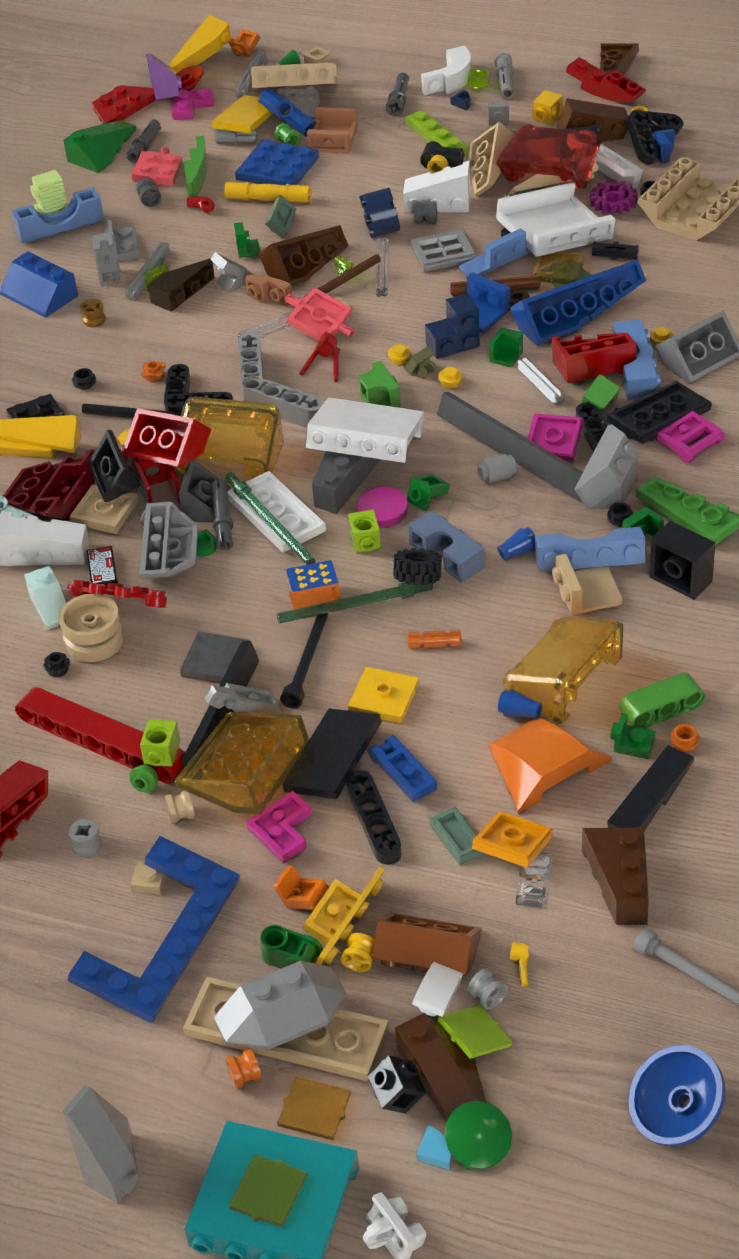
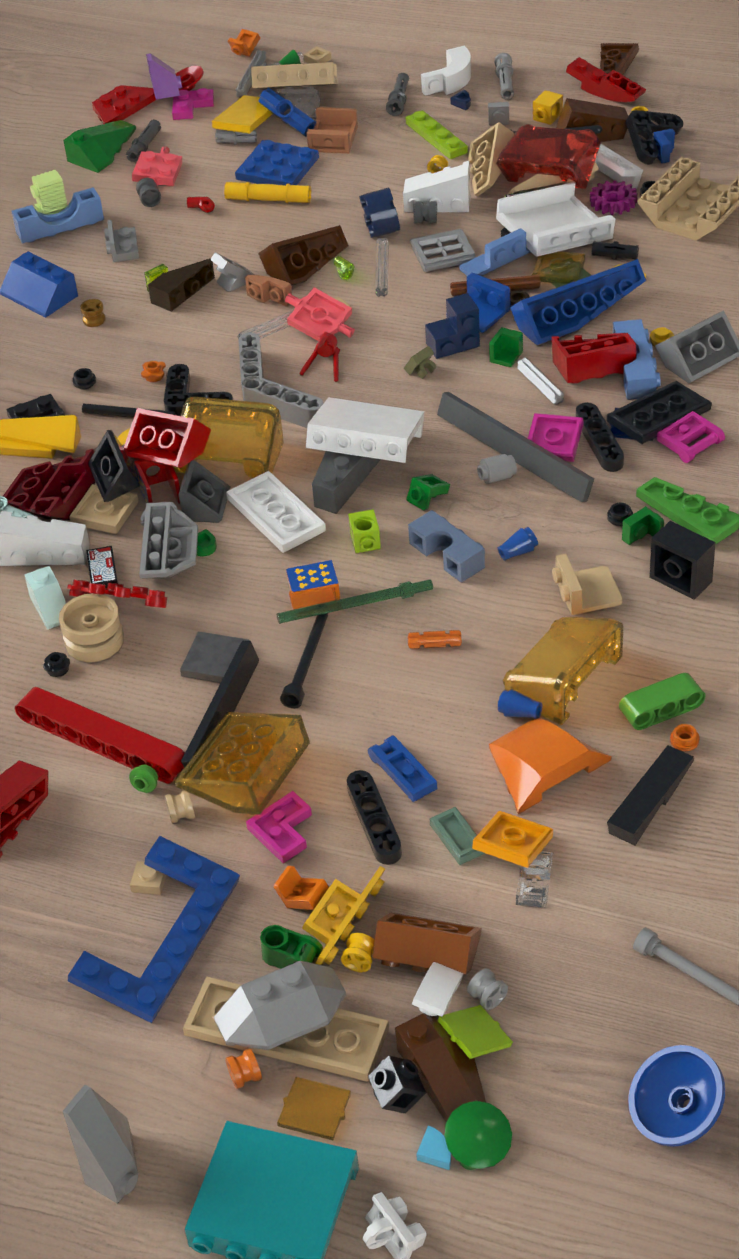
(84, 837): light grey wheel -> none
(106, 257): light grey hinge -> none
(153, 261): light grey axle -> none
(160, 742): lime brick -> none
(196, 168): bright green slope -> none
(202, 44): yellow wedge -> none
(222, 523): dark grey pin -> none
(242, 699): light grey hinge -> none
(244, 492): clear green bar -> none
(245, 246): green bracket -> none
(268, 1191): clear yellow piece -> none
(280, 216): sand green plate -> none
(284, 133): bright green bush -> none
(332, 753): black tile -> none
(348, 275): reddish brown bar -> none
(379, 386): bright green brick -> none
(384, 694): yellow plate -> none
(387, 503): dark pink tile -> none
(399, 354): yellow plate -> none
(417, 566): black tyre -> none
(450, 377): yellow plate -> none
(454, 156): black piece -> none
(478, 78): clear neon green plate -> none
(520, 953): yellow hand -> none
(601, 393): bright green panel -> none
(609, 471): light grey wedge -> none
(619, 547): medium blue arch -> none
(621, 871): reddish brown wedge -> none
(632, 739): green bracket -> none

